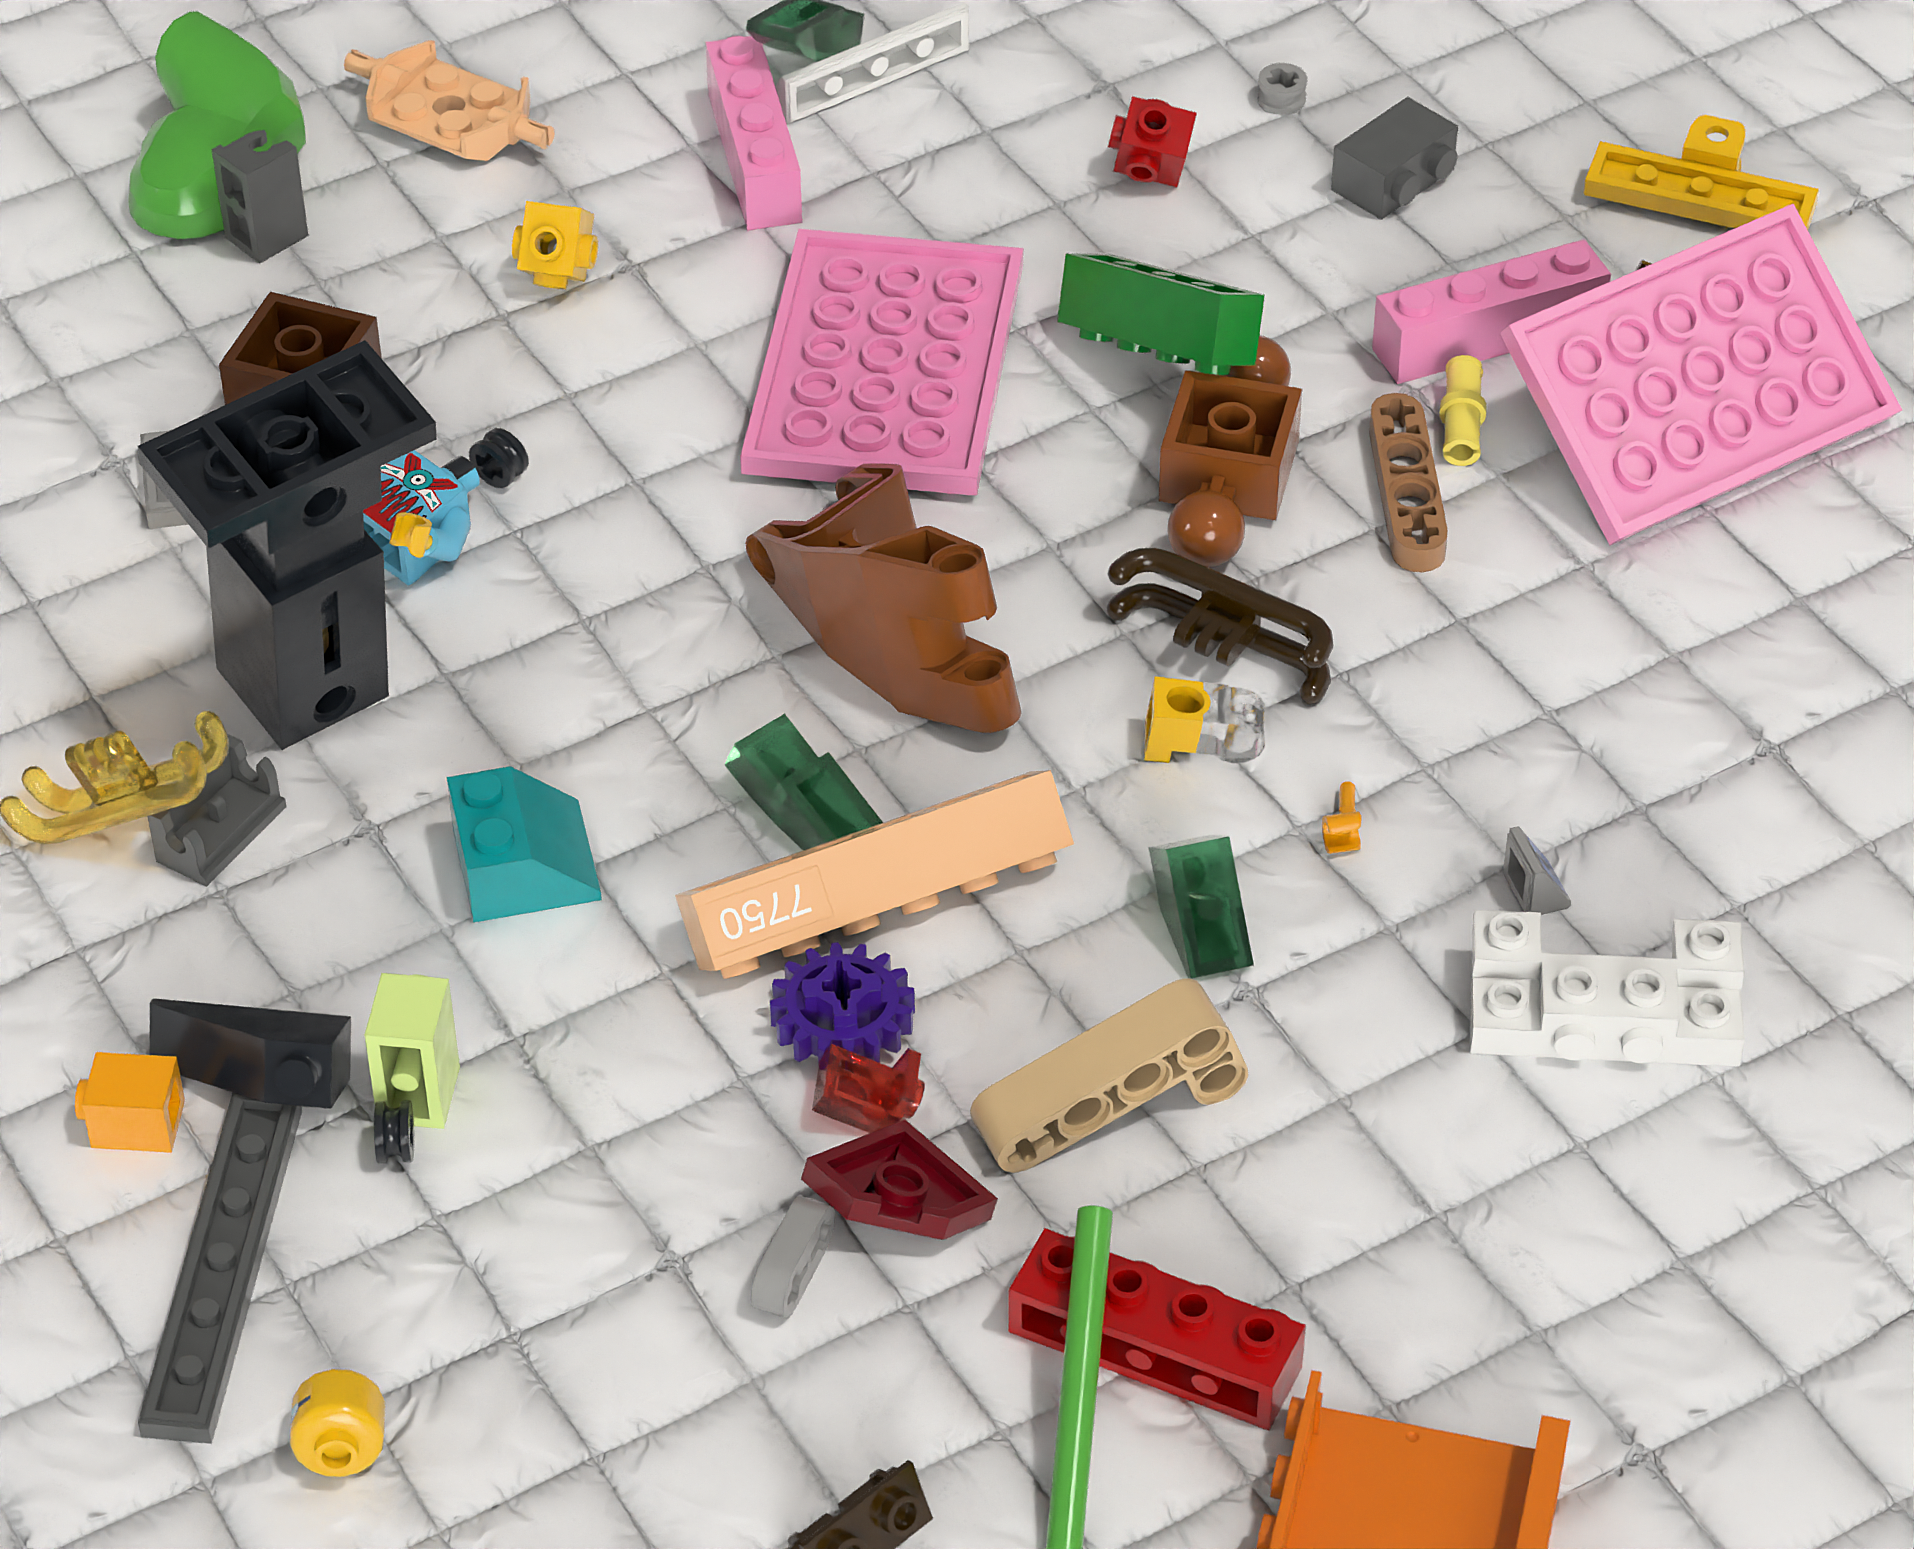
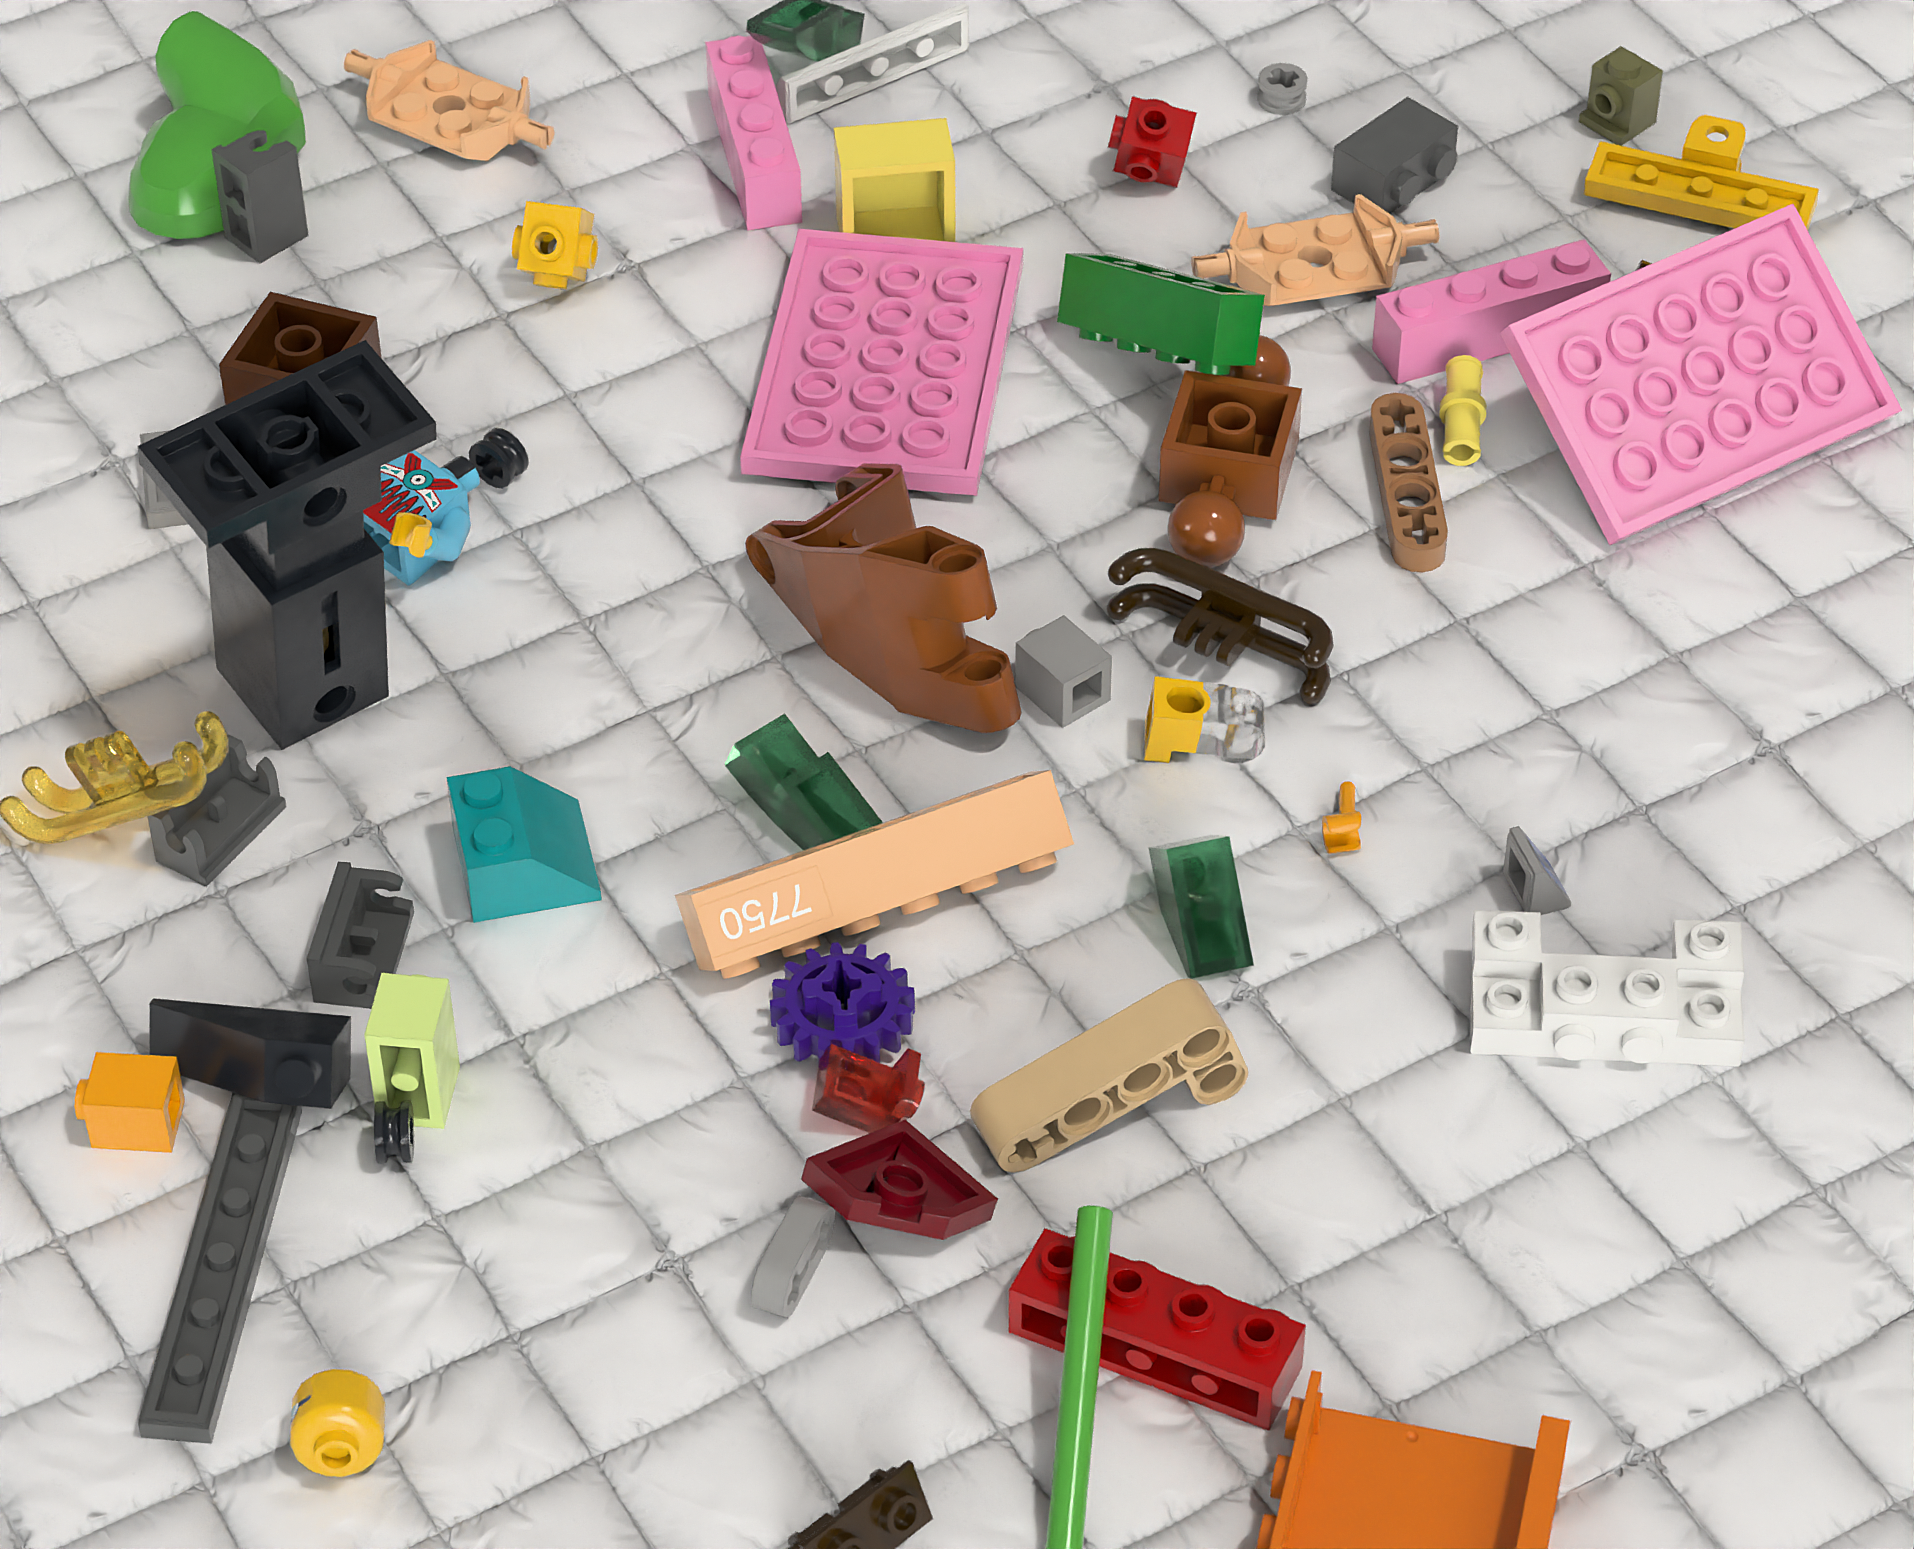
(357, 936): none -> dark grey hinge
(896, 180): none -> light yellow piece
(1063, 671): none -> light grey brick
(1356, 249): none -> light nougat plate
(1622, 96): none -> olive brick

